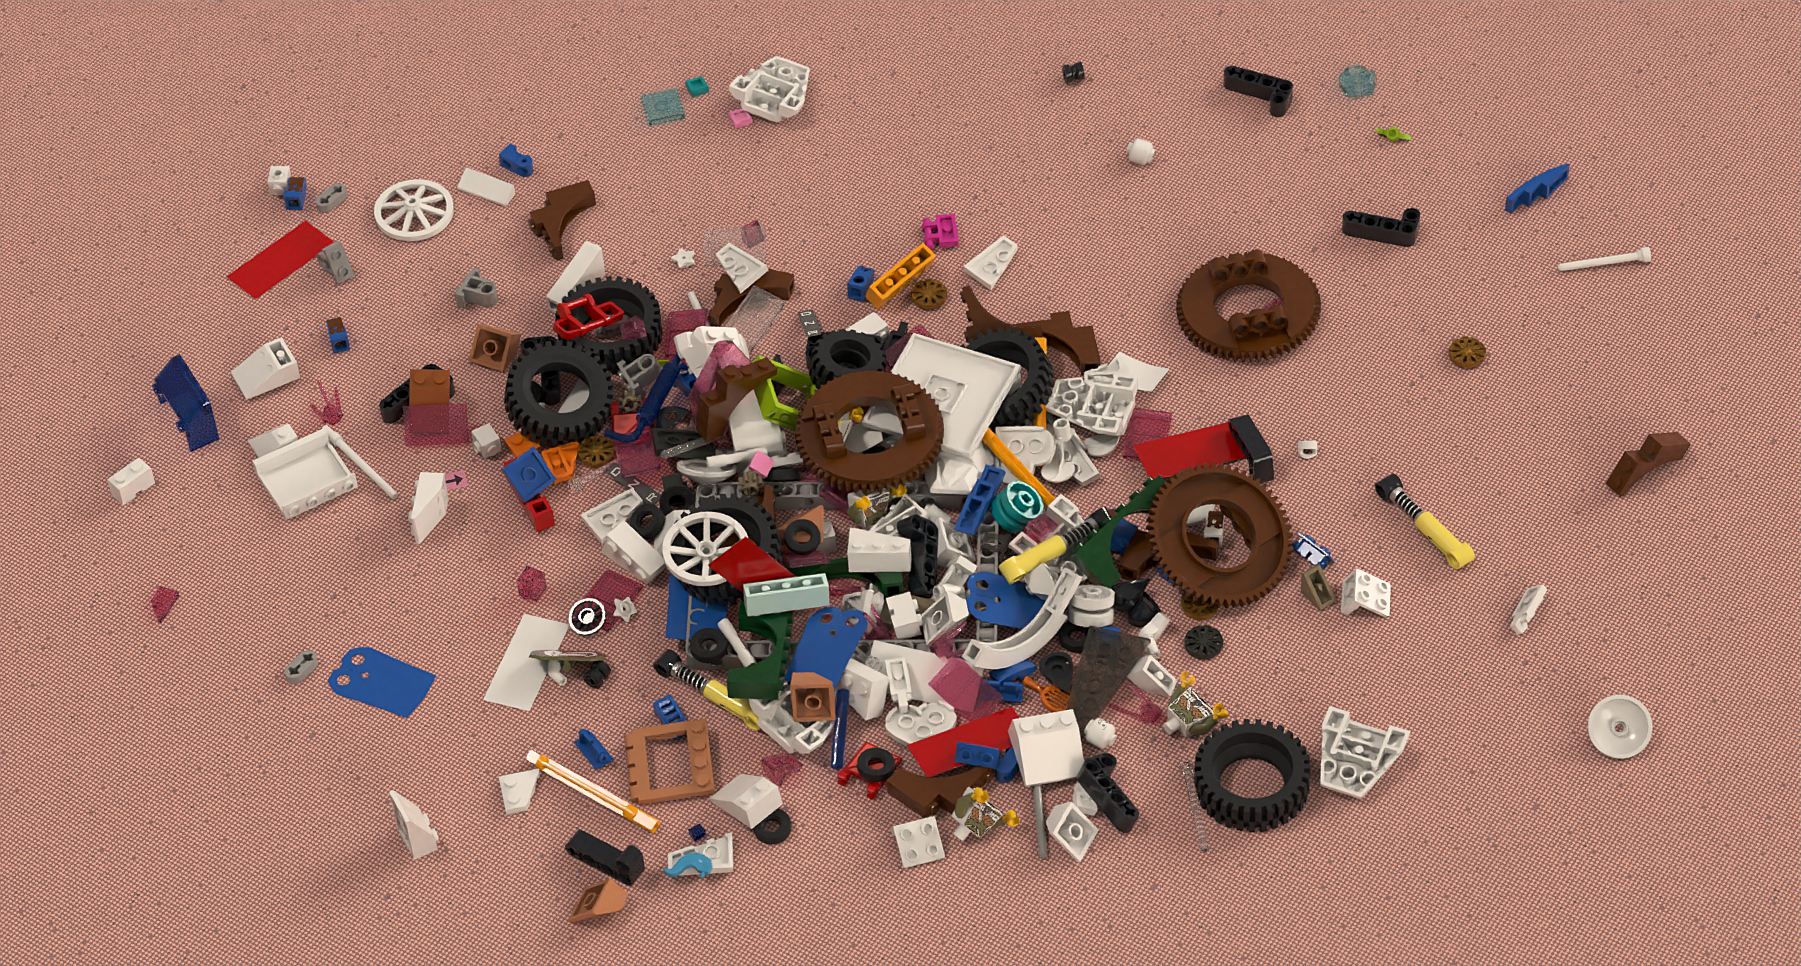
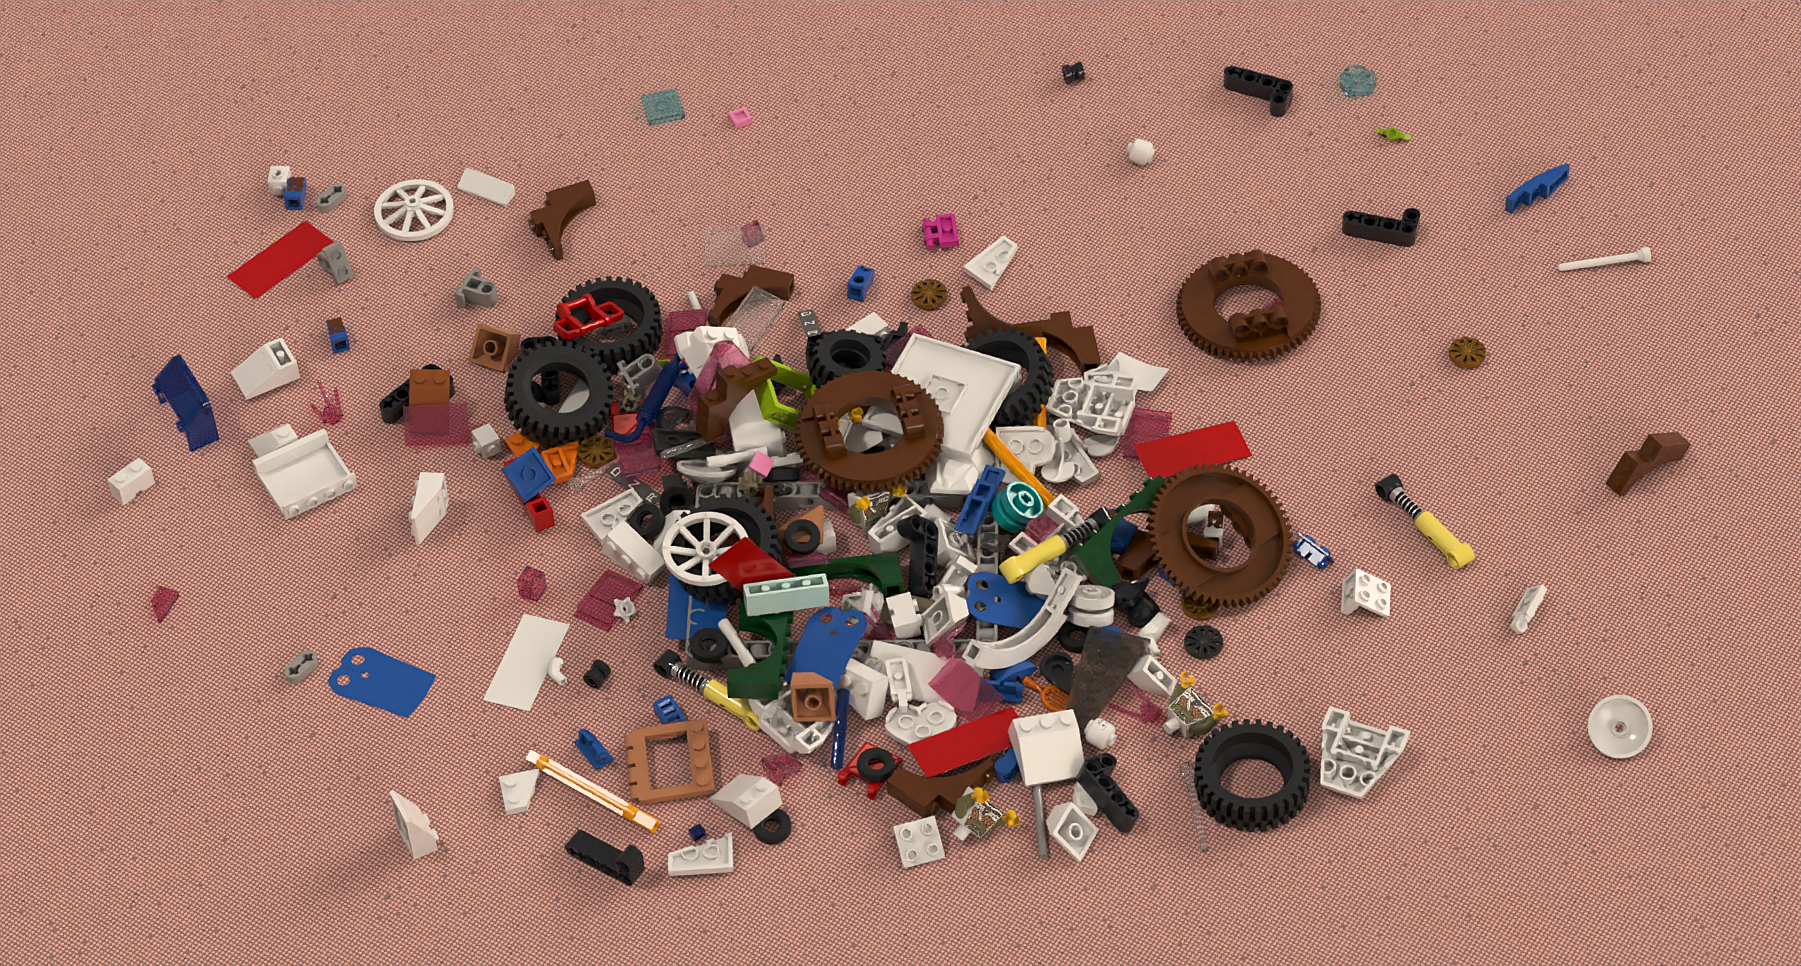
(337, 440): white bar -> none
(456, 480): clear pink sticker -> none
(515, 161): blue leg -> none
(567, 656): shield -> none
(584, 266): white slope -> none
(587, 616): wheel -> none
(598, 901): nougat slope -> none
(633, 328): clear pink slope -> none
(683, 263): white plate -> none
(694, 860): dark azure piece -> none
(697, 86): teal tile -> none
(740, 266): white wing -> none
(773, 90): white wedge -> none
(877, 552): white wedge -> none
(900, 276): light orange brick -> none
(977, 755): blue hinge -> none
(1253, 447): black beam -> none
(1307, 445): white tile -> none
(1316, 587): dark tan slope -> none

